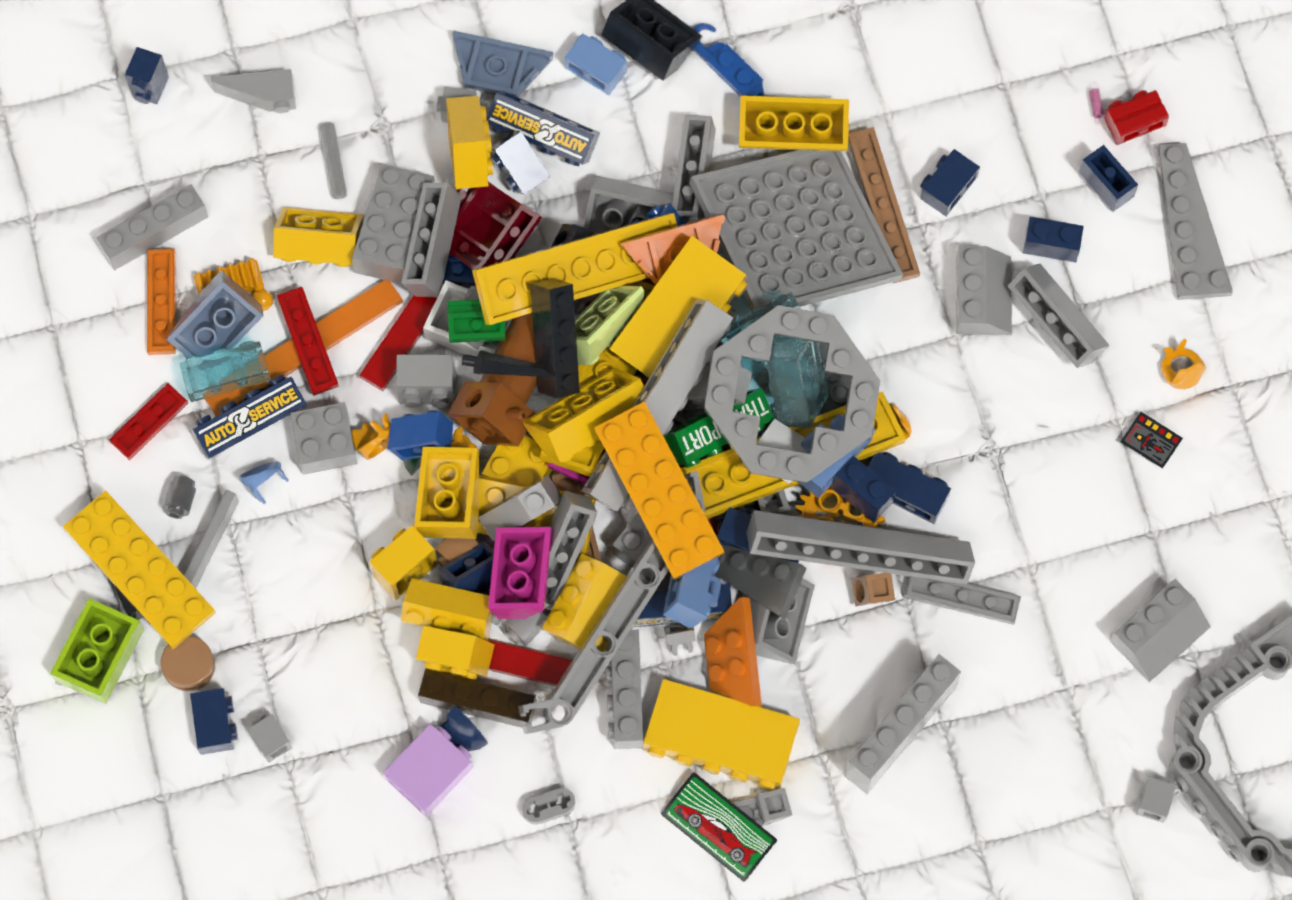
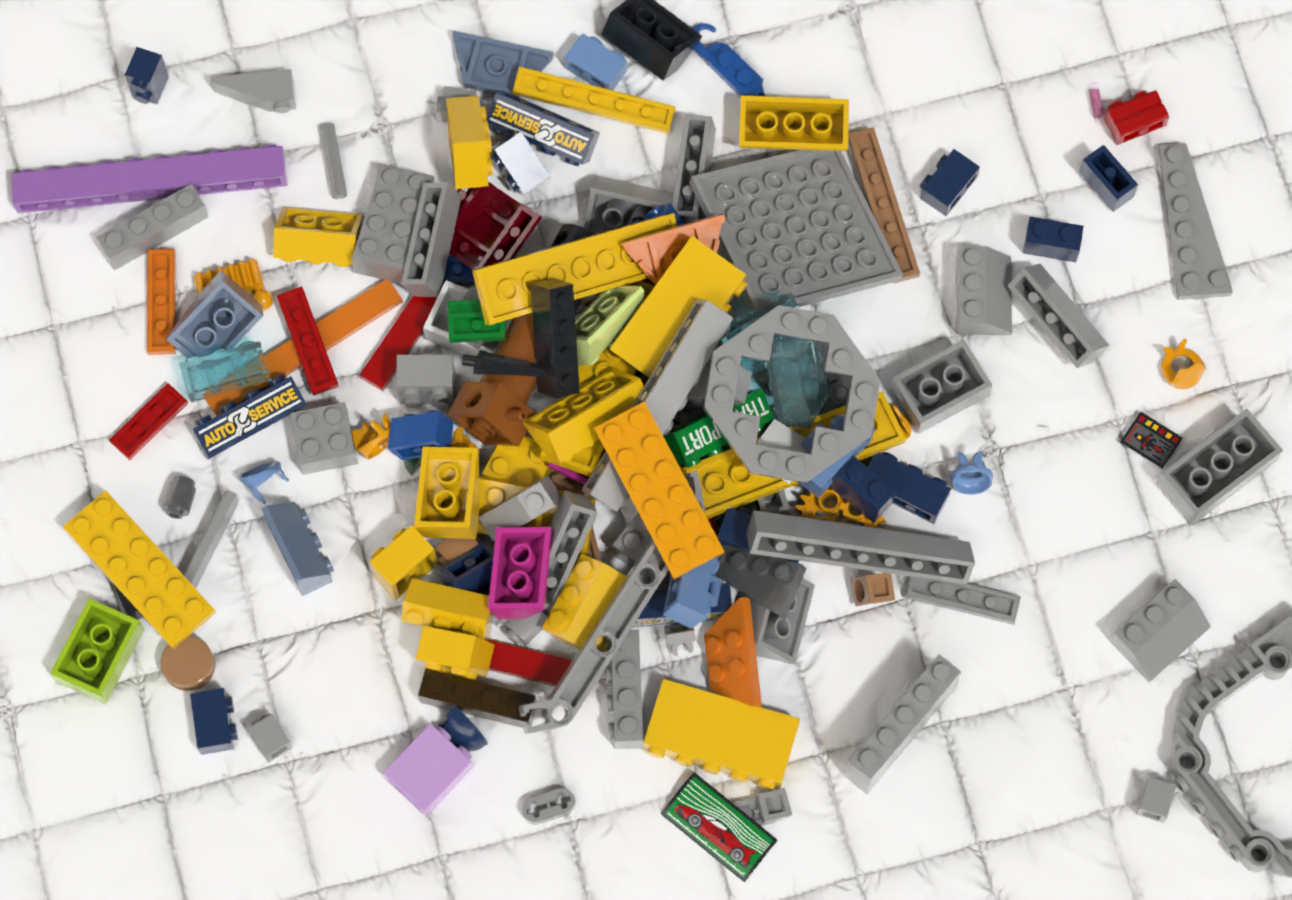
(148, 179): none -> medium lavender brick
(298, 546): none -> sand blue slope
(593, 100): none -> yellow tile
(941, 386): none -> light grey brick
(973, 477): none -> medium blue piece
(1219, 466): none -> light grey brick

